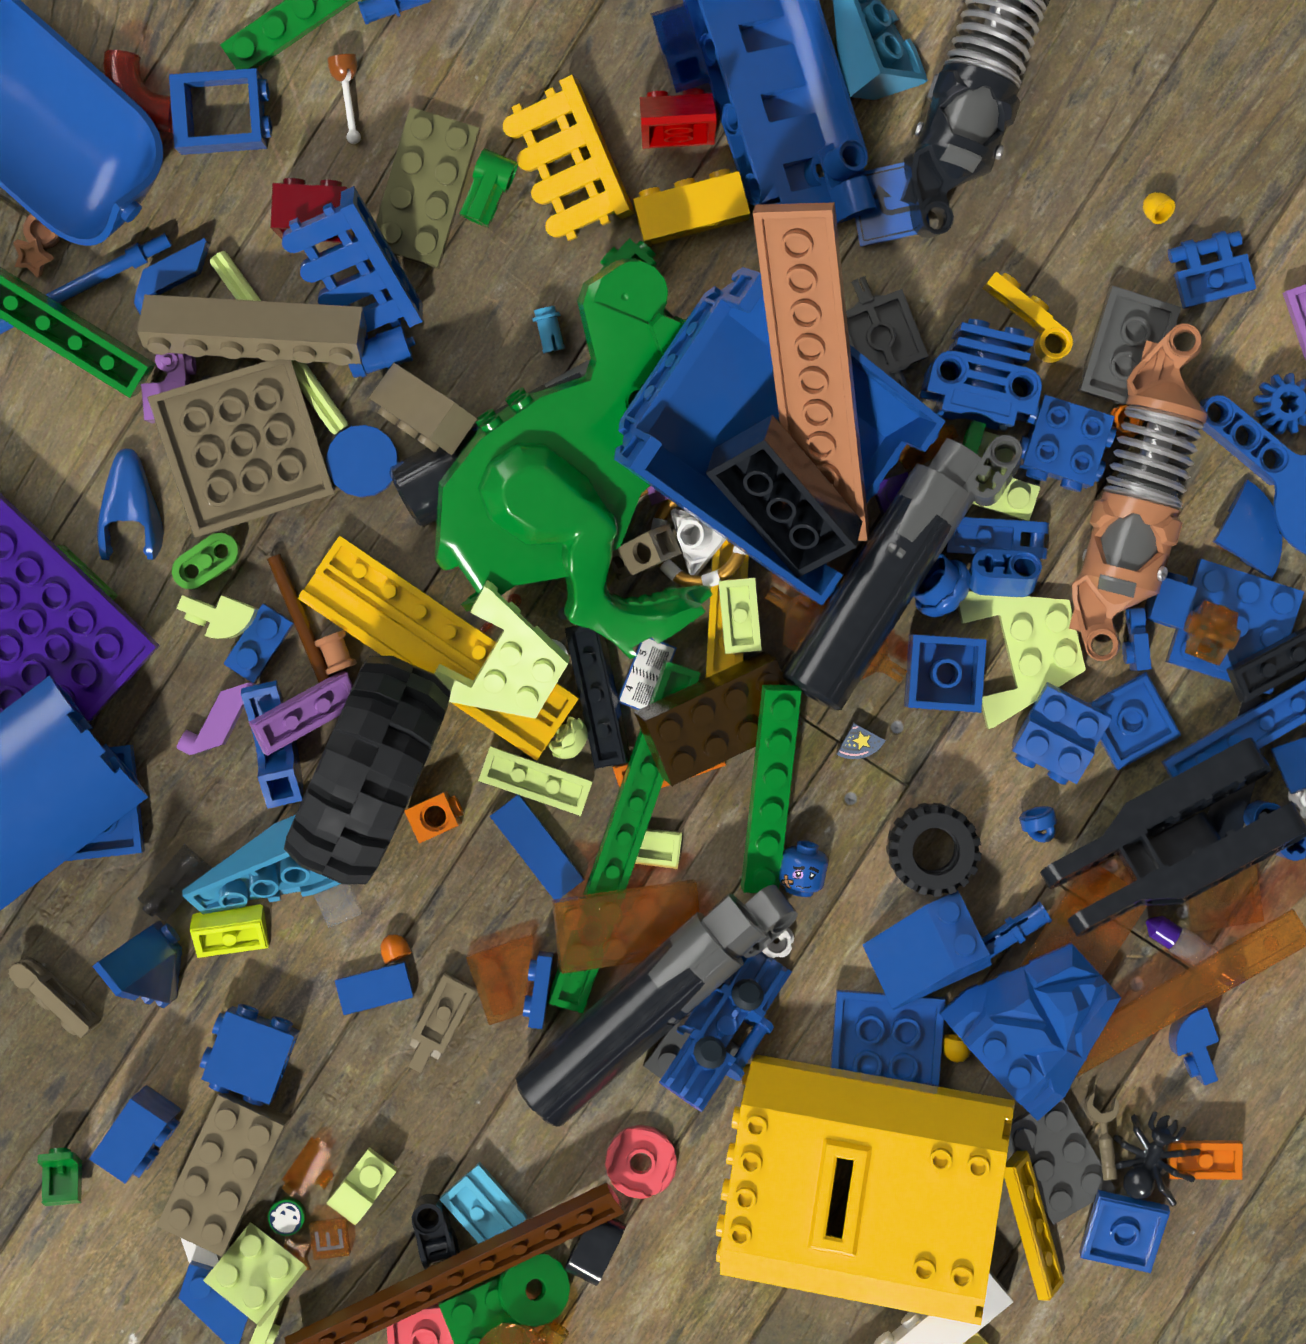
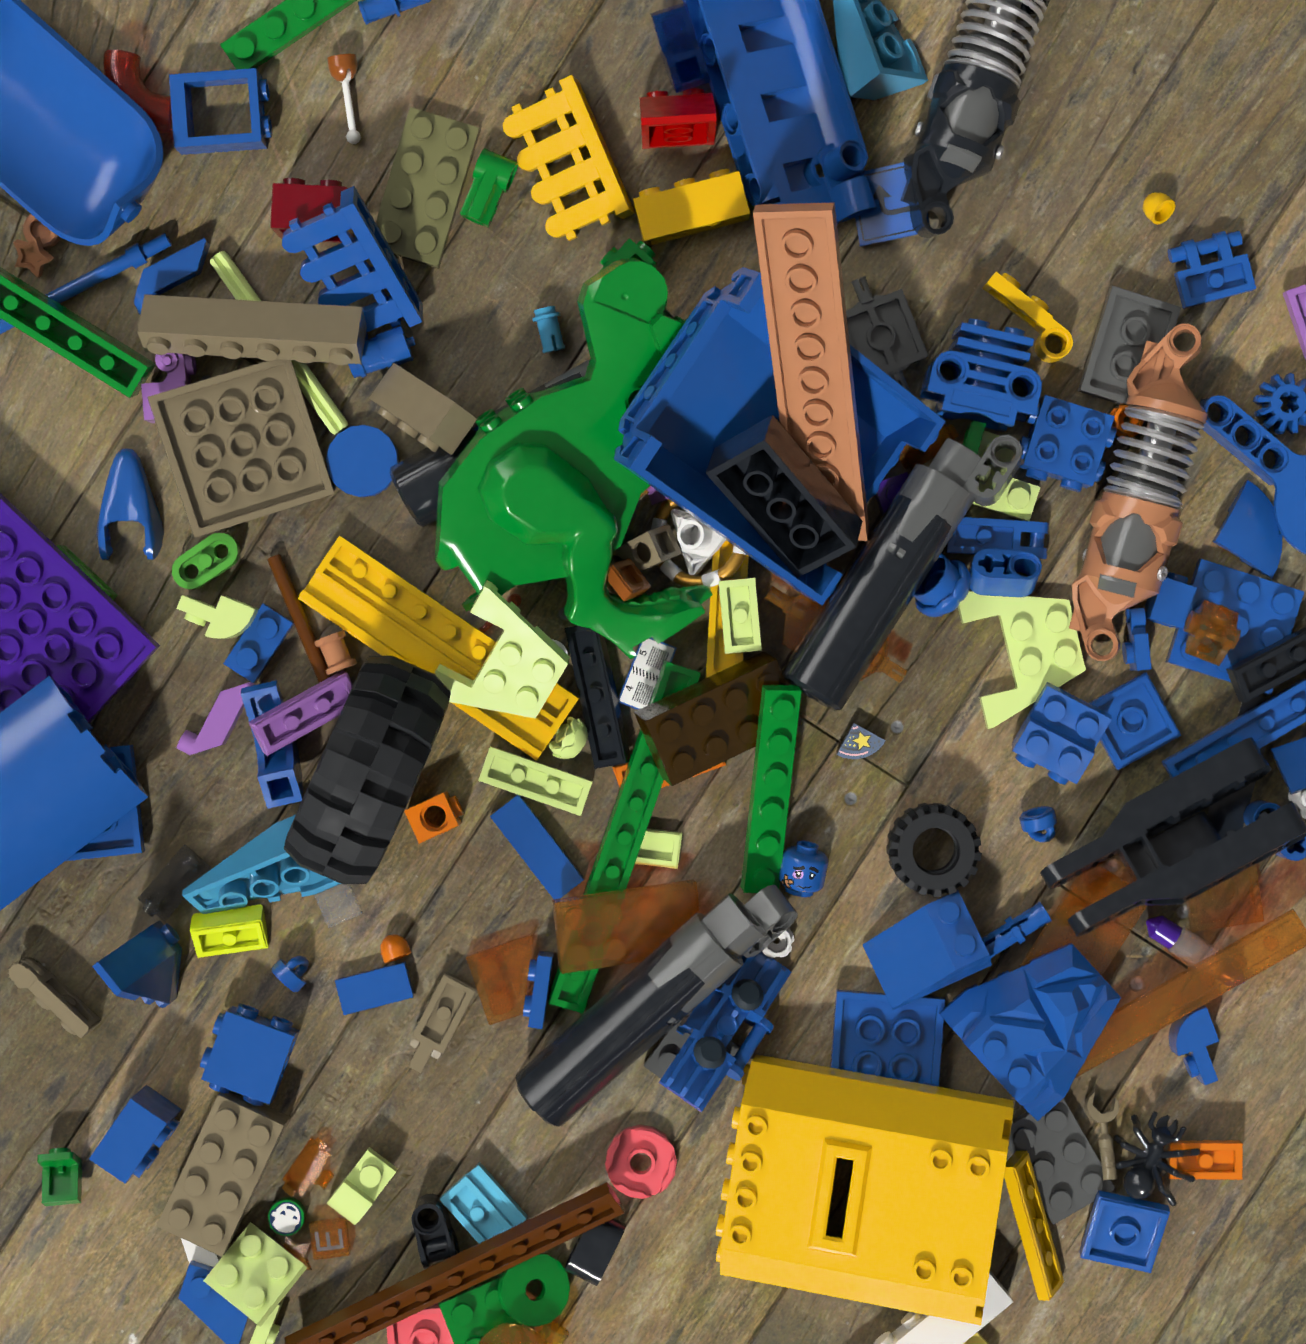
(288, 976): none -> blue tile
(627, 579): none -> dark orange tile
(945, 673): blue brick -> none
(955, 1048): yellow hinge -> none

